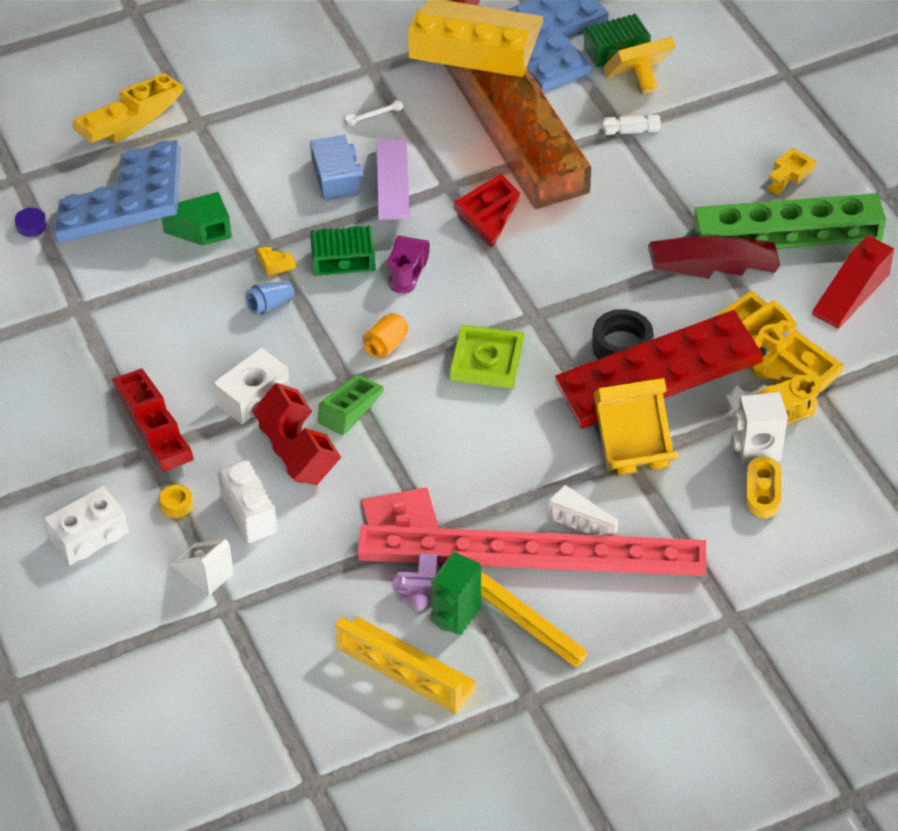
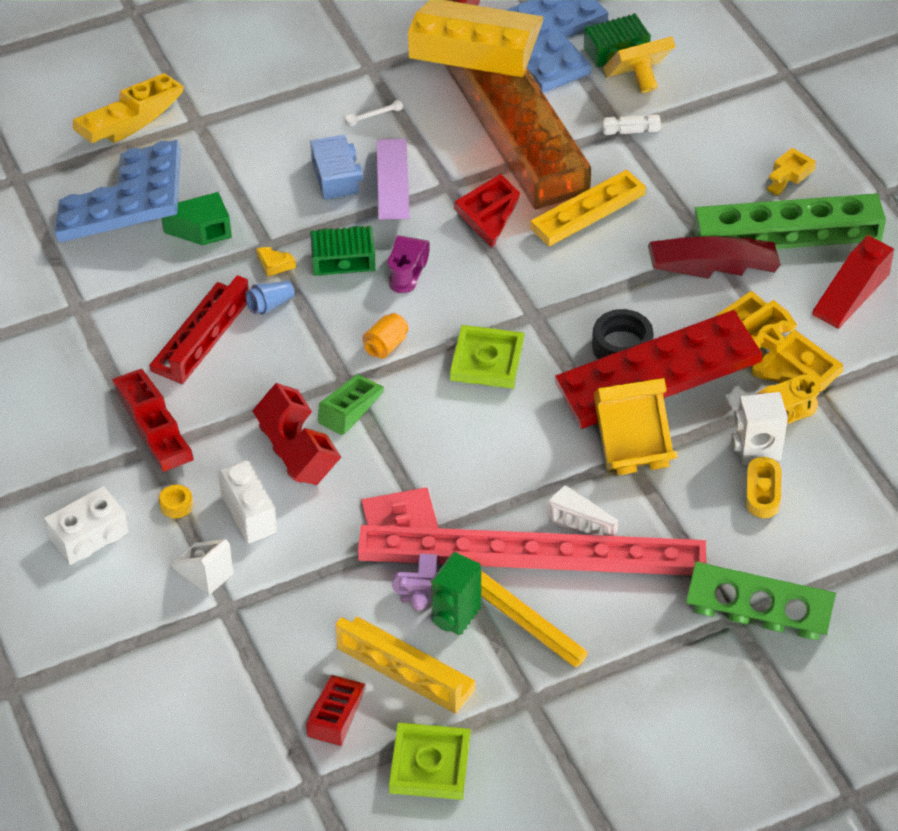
(30, 222): dark purple tile -> none
(204, 334): none -> red fence
(248, 383): white brick -> none
(330, 731): none -> red slope
(430, 761): none -> lime plate
(587, 207): none -> yellow plate
(709, 578): none -> bright green brick

